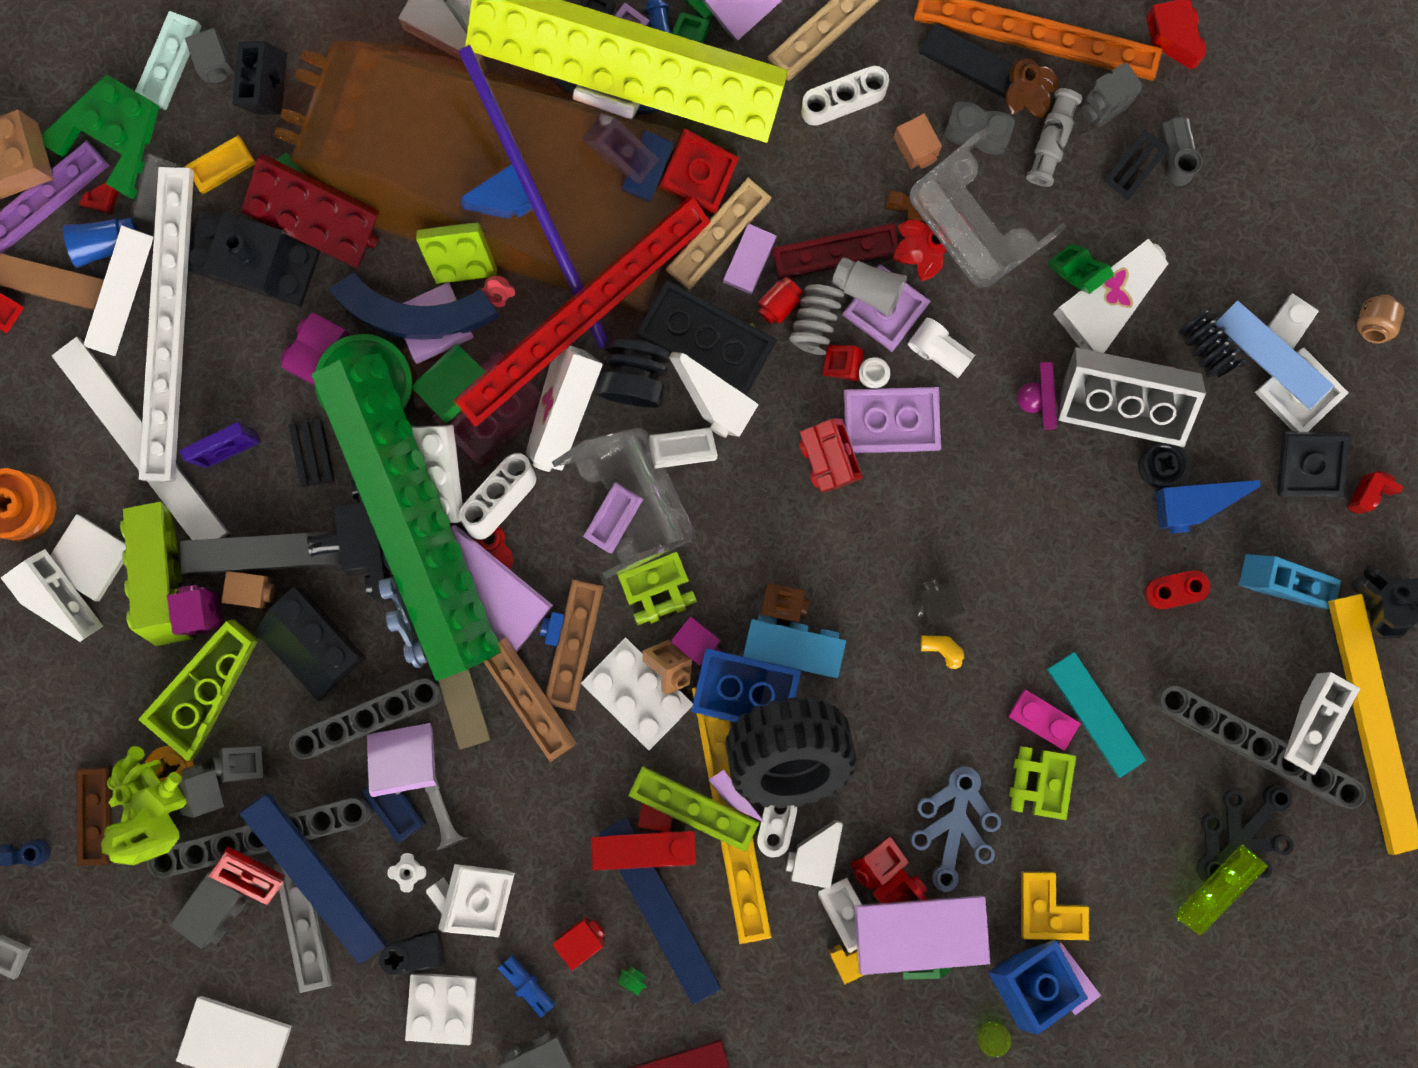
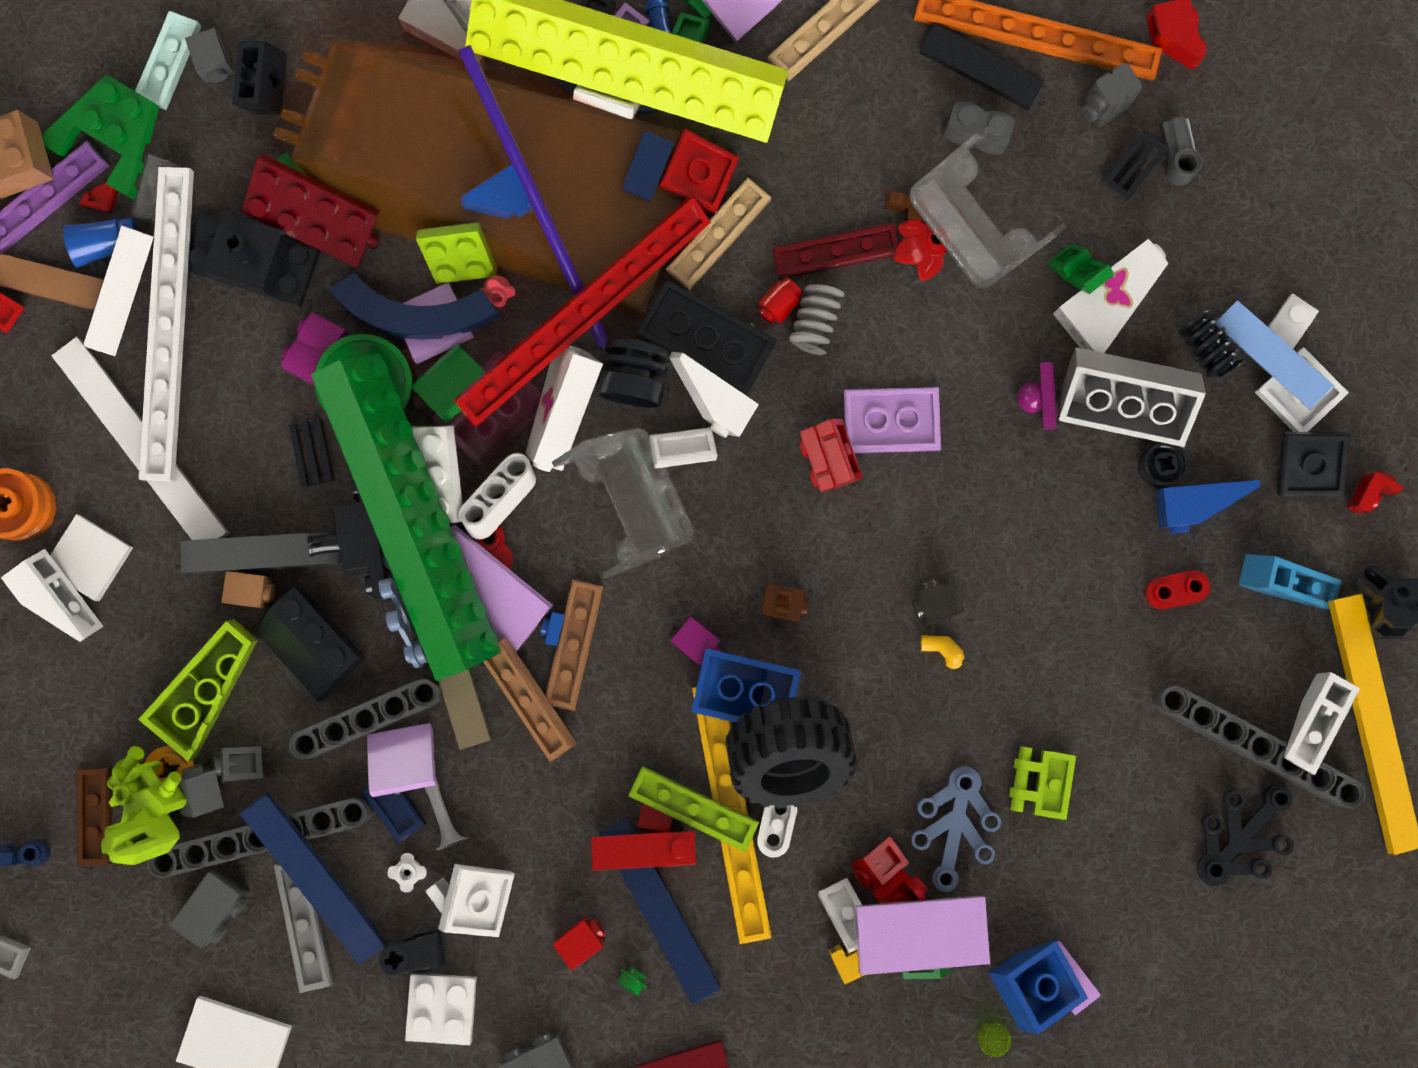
(151, 571): lime wedge -> none
(195, 611): magenta brick -> none
(220, 445): dark purple tile -> none
(221, 164): yellow tile -> none
(249, 872): red tile -> none
(526, 986): blue pin -> none
(613, 517): lavender tile -> none
(620, 148): slope -> none
(634, 694): white plate -> none
(653, 579): lime plate -> none
(670, 664): medium nougat bracket -> none
(724, 787): lavender sticker -> none
(749, 259): lavender tile -> none
(794, 646): dark azure brick -> none
(816, 856): white slope -> none
(843, 362): red slope -> none
(853, 84): white beam -> none
(869, 284): light grey plant -> none
(874, 373): white plate -> none
(886, 329): lavender tile -> none
(918, 142): nougat brick -> none
(936, 344): white piece -> none
(1031, 92): reddish brown plate -> none
(1042, 916): yellow plate -> none
(1044, 720): dark pink plate -> none
(1054, 137): light grey piece -> none
(1096, 714): teal tile -> none
(1221, 890): clear neon green tile -> none
(1380, 319): medium nougat head -> none

